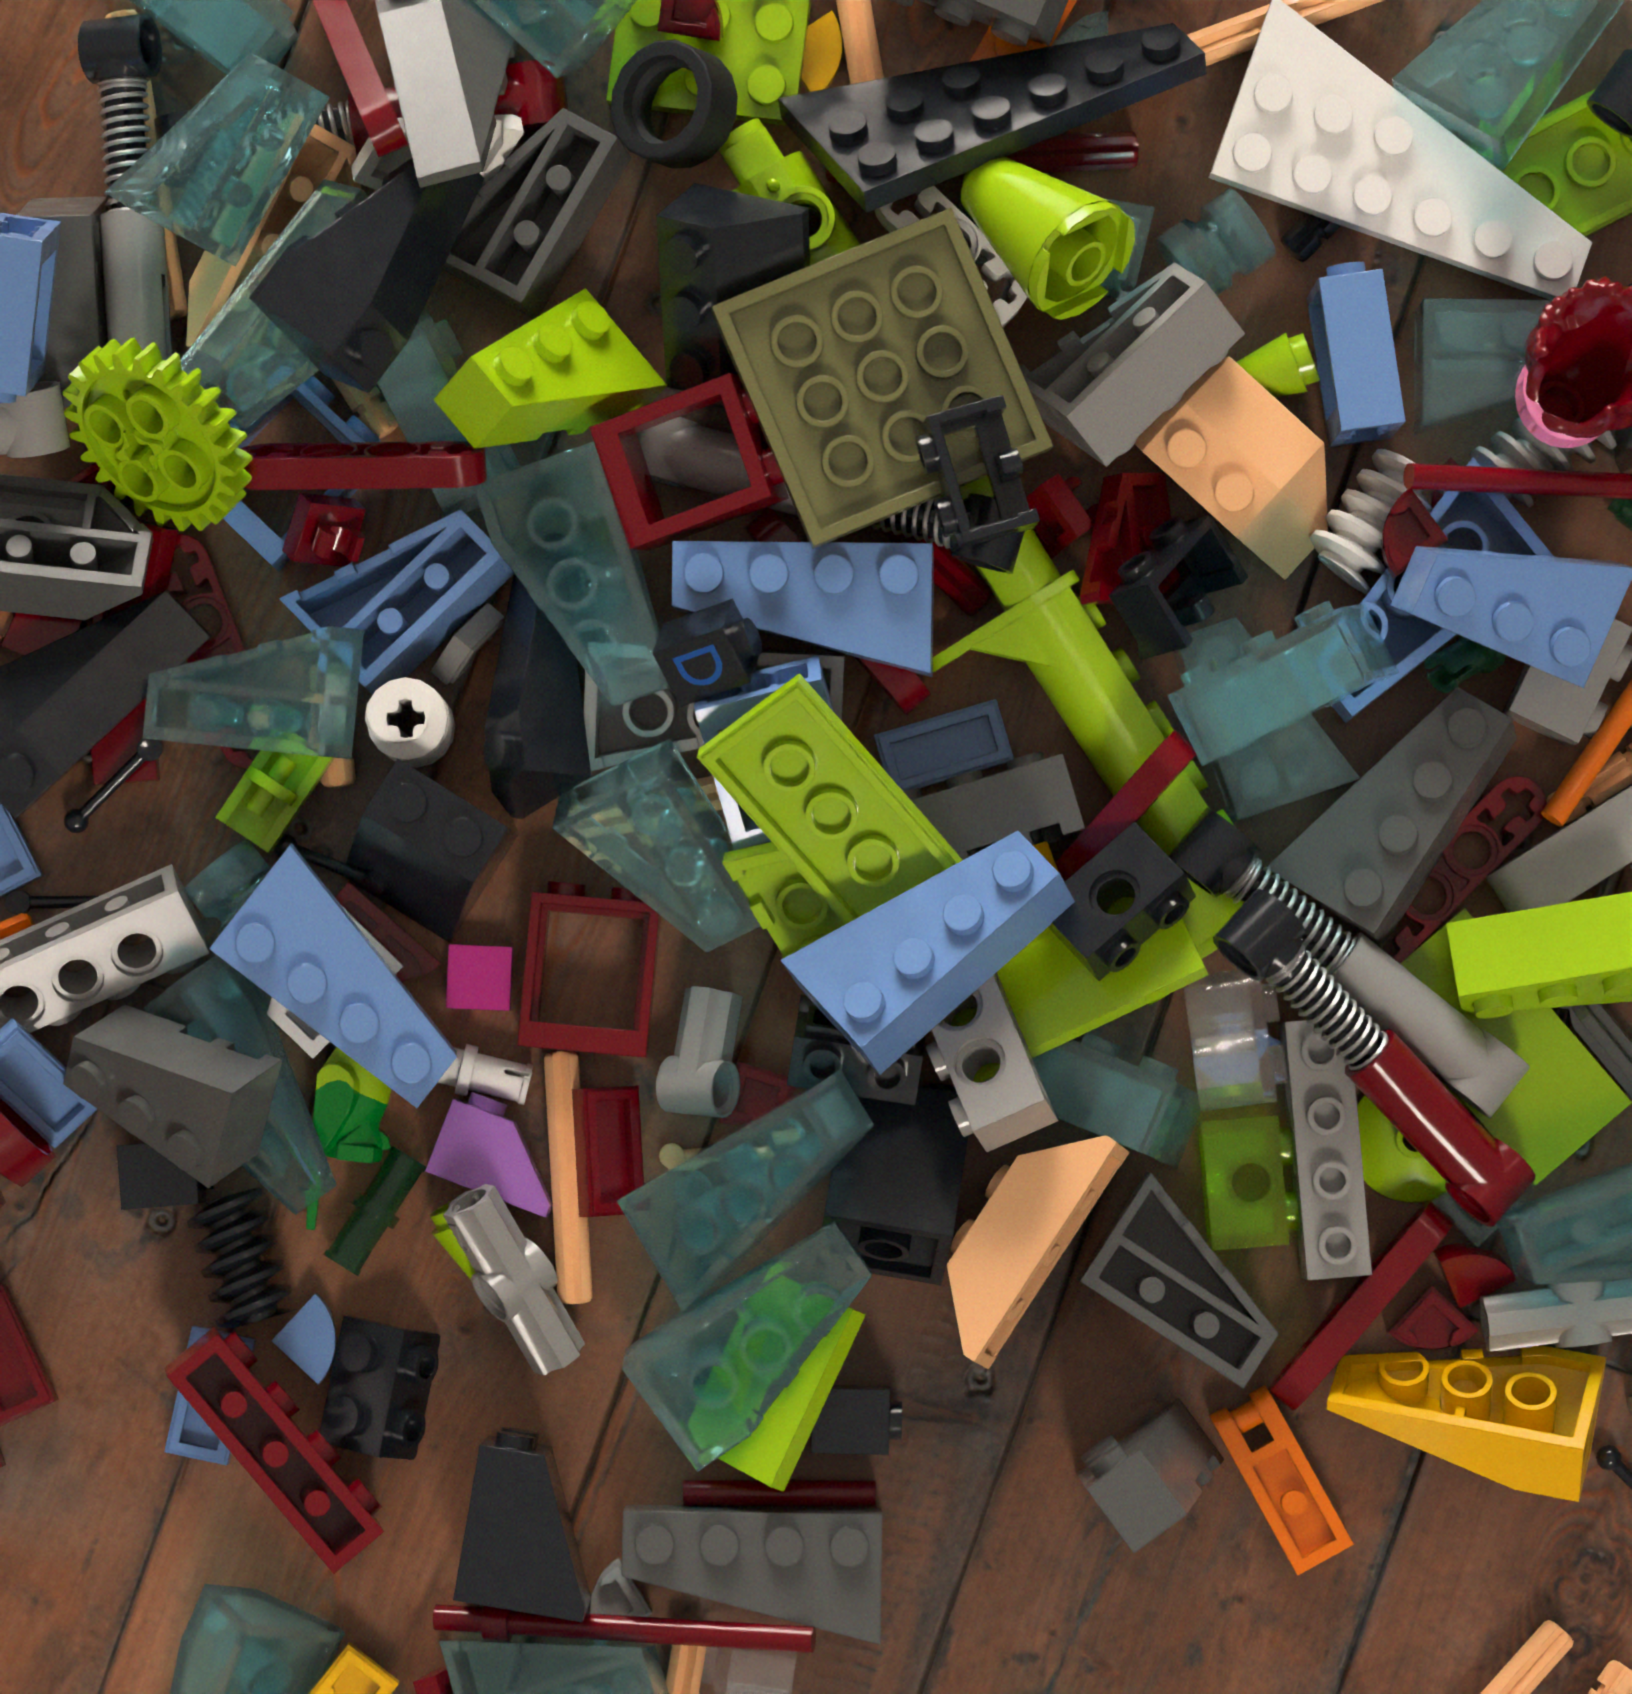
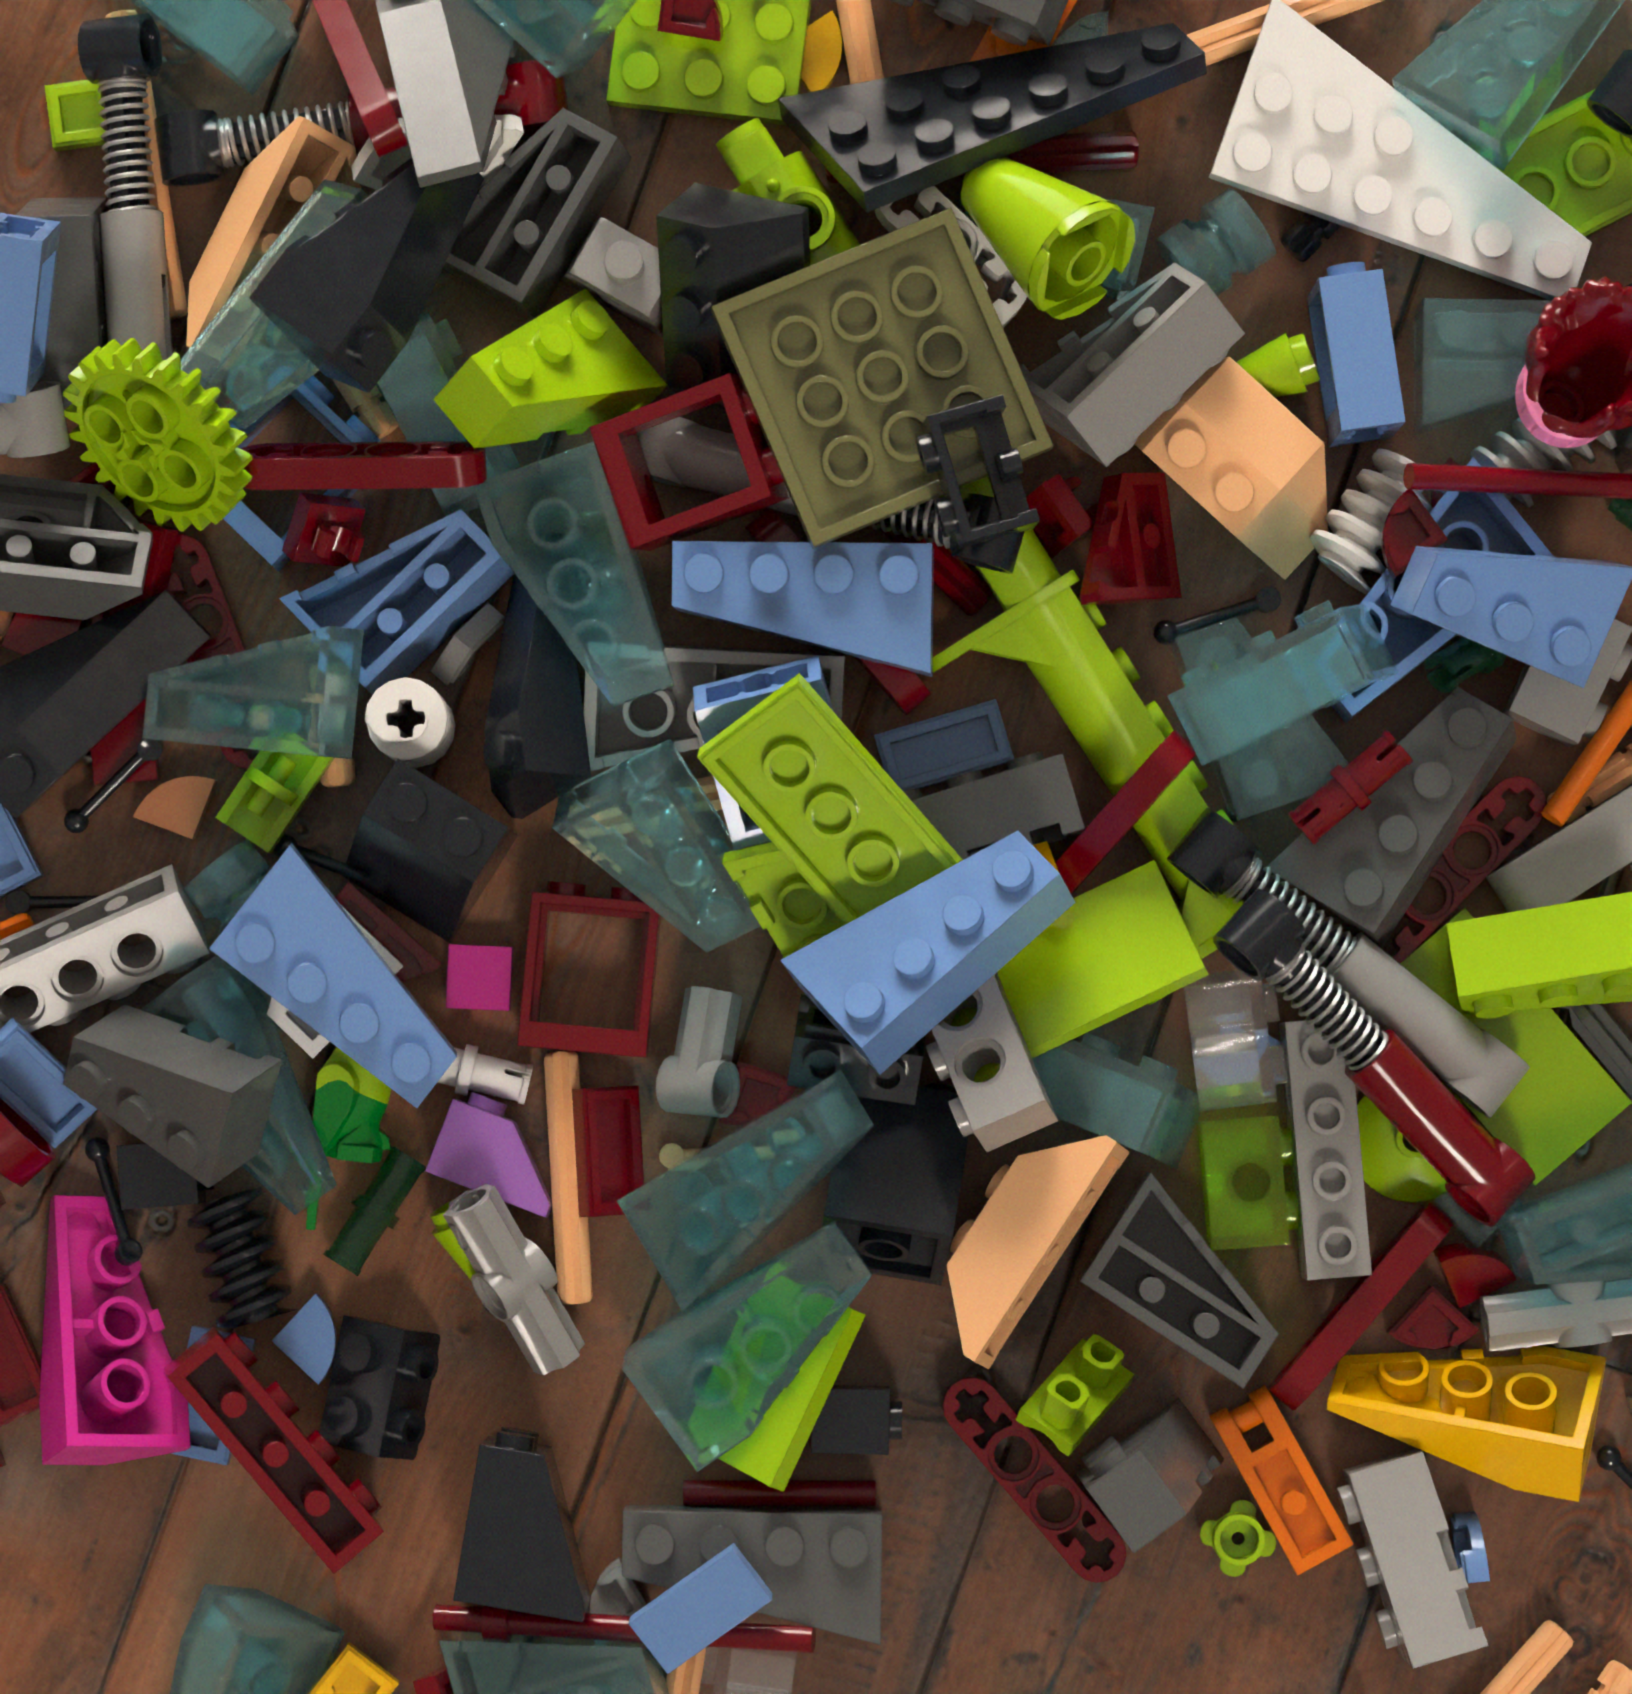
(74, 115): none -> lime tile
(101, 1349): none -> dark pink wedge
(128, 1249): none -> black hinge
(178, 805): none -> nougat tile
(224, 158): clear light blue wedge -> none
(619, 273): none -> light grey torso
(636, 91): black tyre -> none
(700, 1608): none -> medium blue tile
(707, 652): black brick -> none
(1029, 1482): none -> dark red beam
(1077, 1393): none -> lime hips
(1124, 868): black brick -> none
(1204, 566): black window -> none
(1256, 1540): none -> lime plate
(1265, 601): none -> black hinge
(1350, 787): none -> dark red pin
(1409, 1559): none -> light grey wedge
(1469, 1546): none -> medium blue tile

